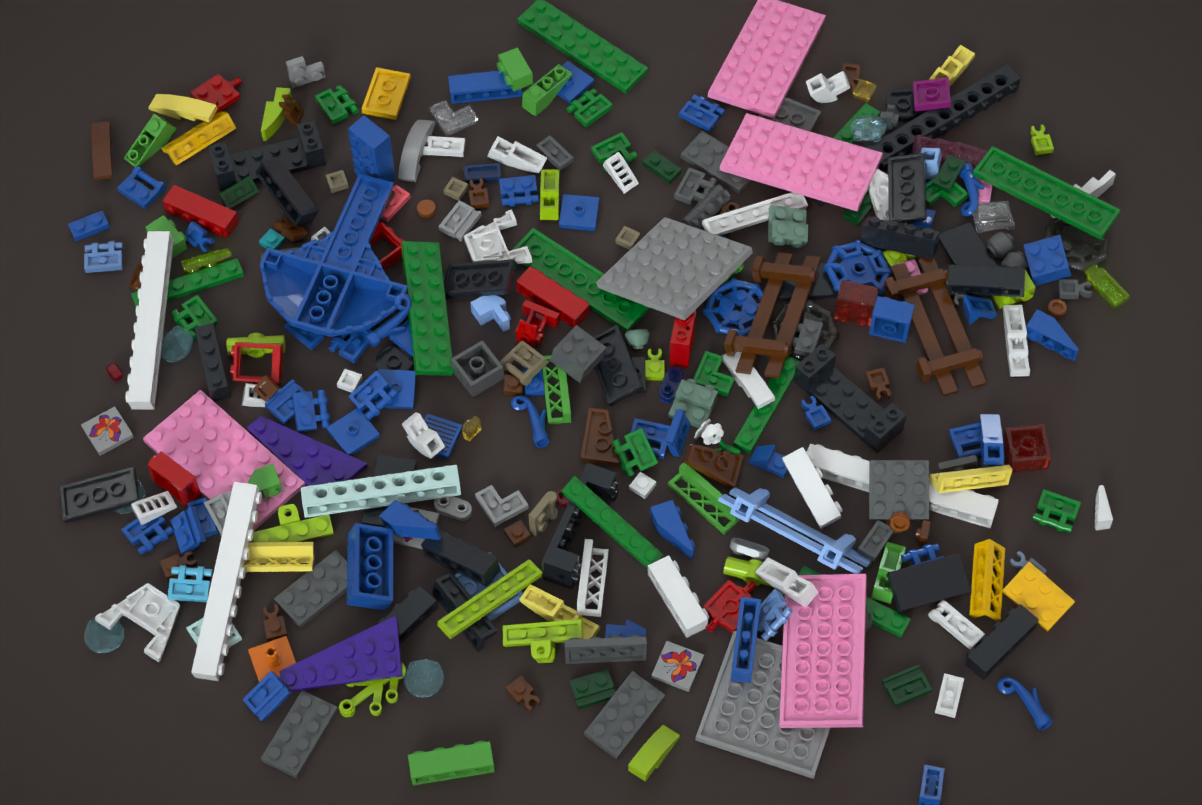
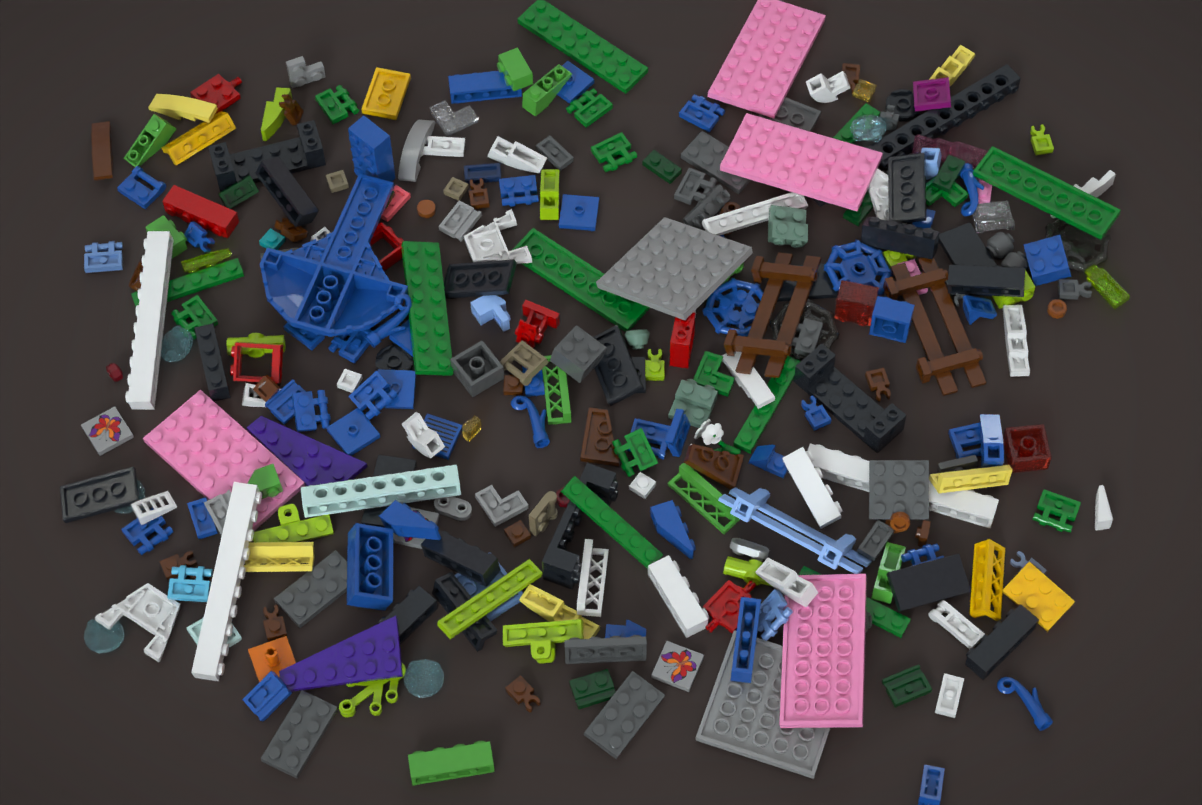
(88, 225): blue plate -> none
(174, 478): red window -> none
(188, 530): blue plate -> none
(551, 295): red brick -> none
(615, 176): white slope -> none
(627, 238): dark tan plate -> none
(653, 752): lime slope -> none
(671, 383): clear blue plate -> none
(1049, 333): blue slope -> none

